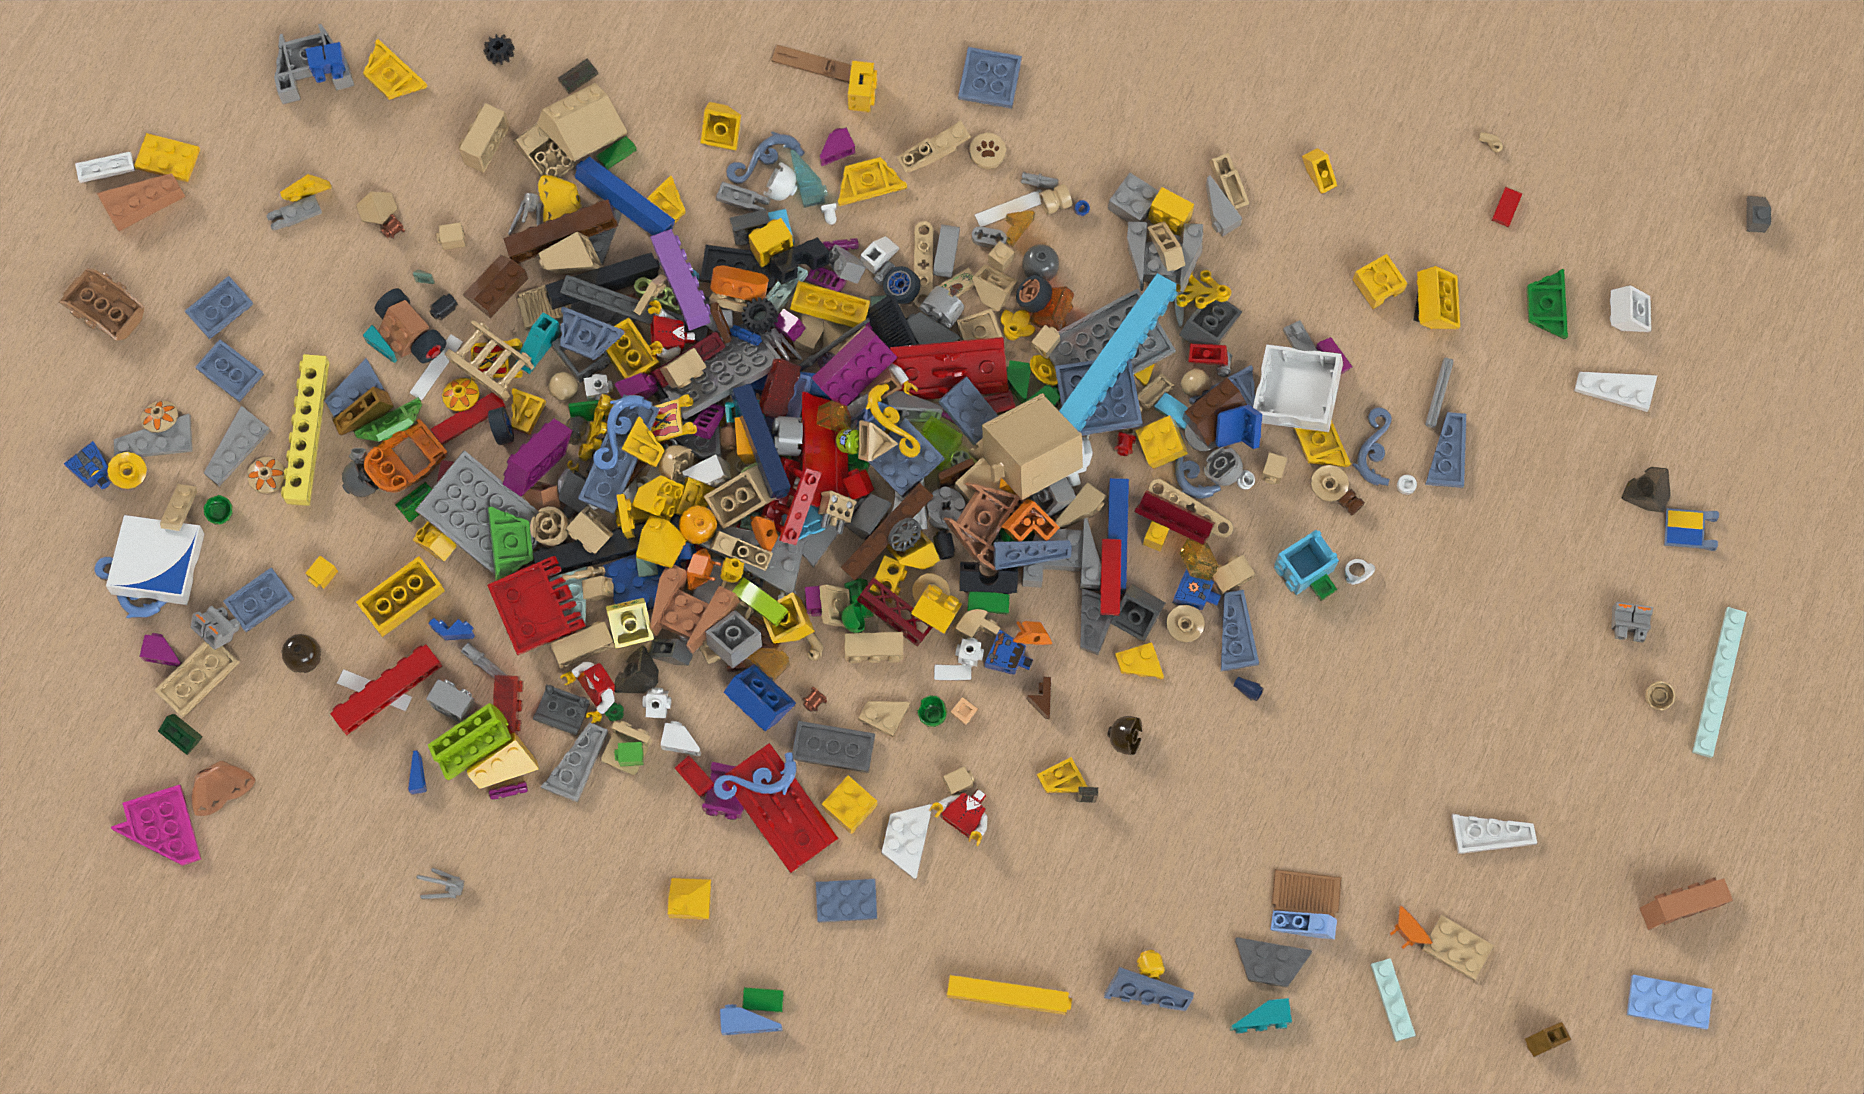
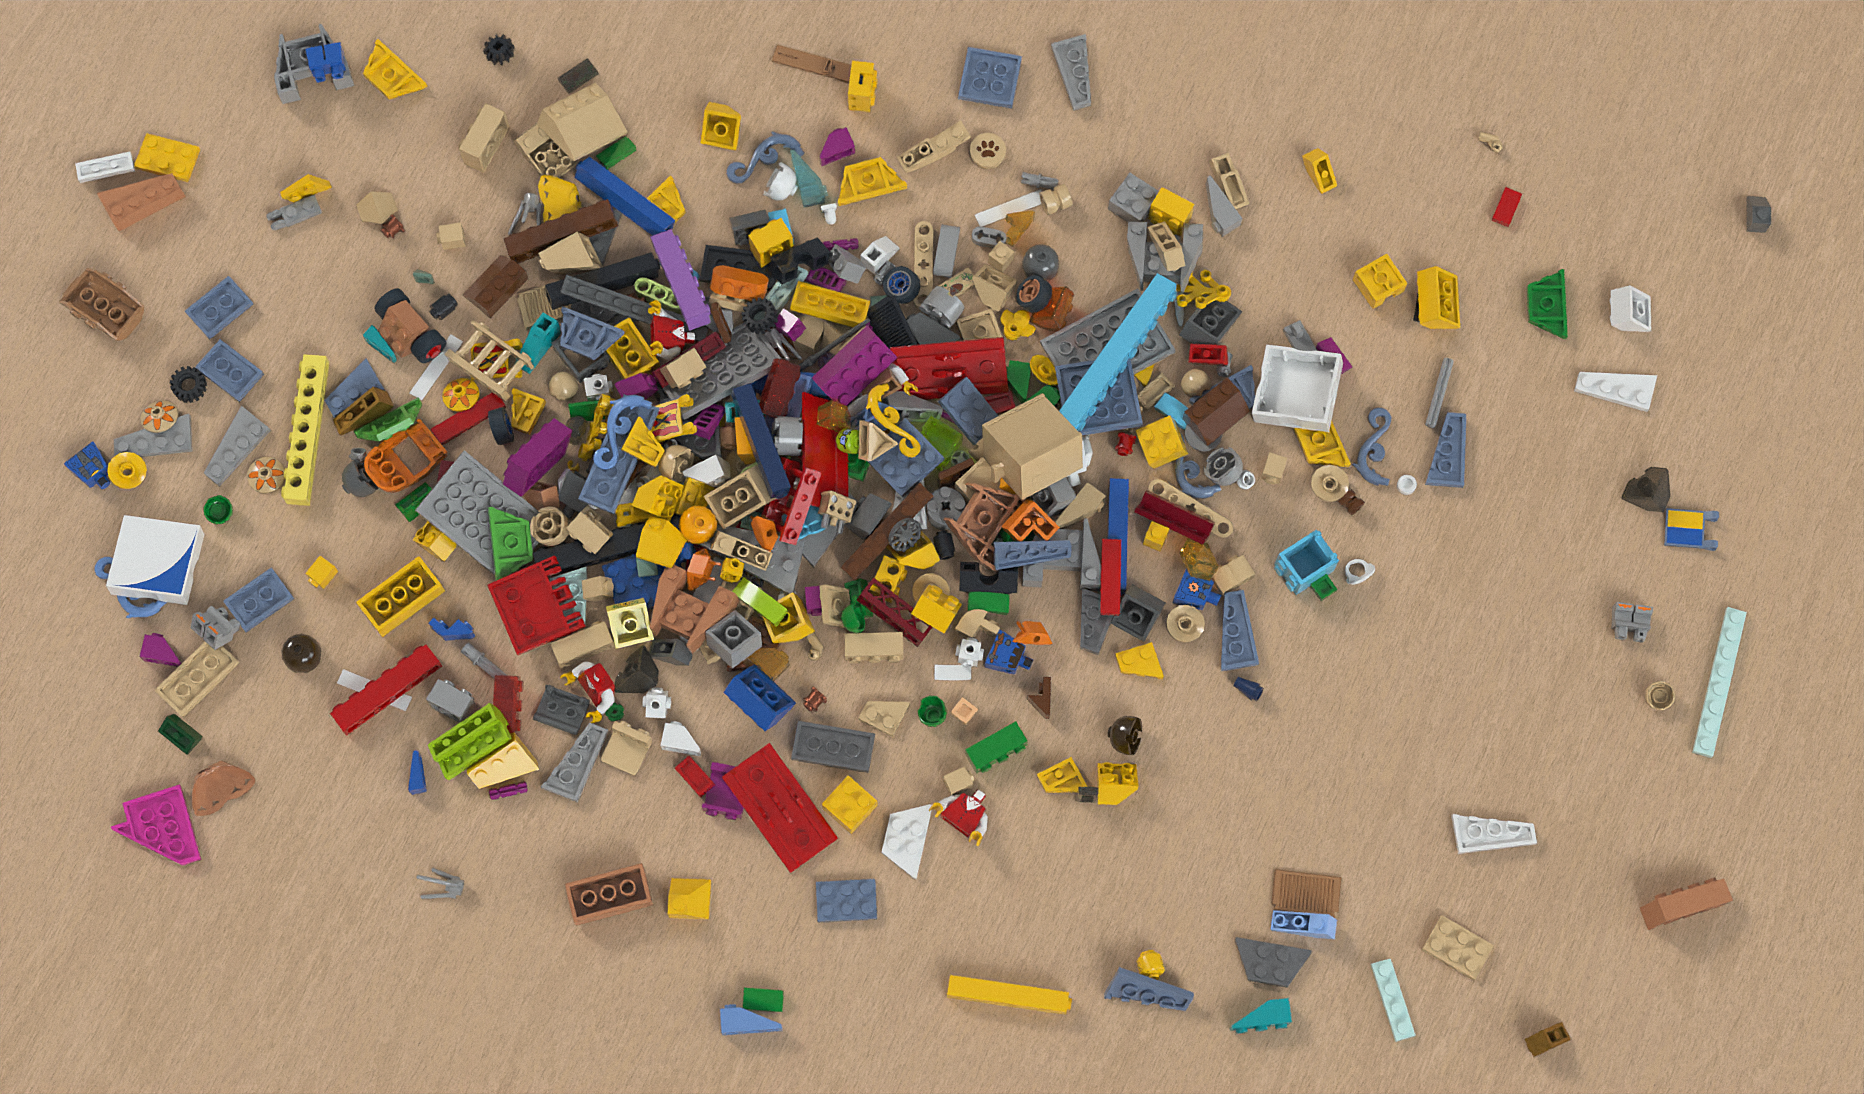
(176, 384): none -> black tyre
(178, 507): tan plate -> none
(590, 572): tan piece -> none
(608, 894): none -> nougat brick
(626, 521): yellow wing -> none
(629, 754): bright green brick -> none
(653, 290): tan wing -> none
(740, 197): light grey hinge -> none
(746, 335): blue axle -> none
(756, 786): medium blue plant -> none
(858, 483): red brick -> none
(996, 748): none -> green brick
(1045, 341): tan brick -> none
(1073, 67): none -> light grey wing
(1079, 204): blue hinge -> none
(1116, 782): none -> yellow slope
(1239, 425): blue bracket -> none
(1410, 929): orange piece -> none
(1669, 1002): light blue plate -> none

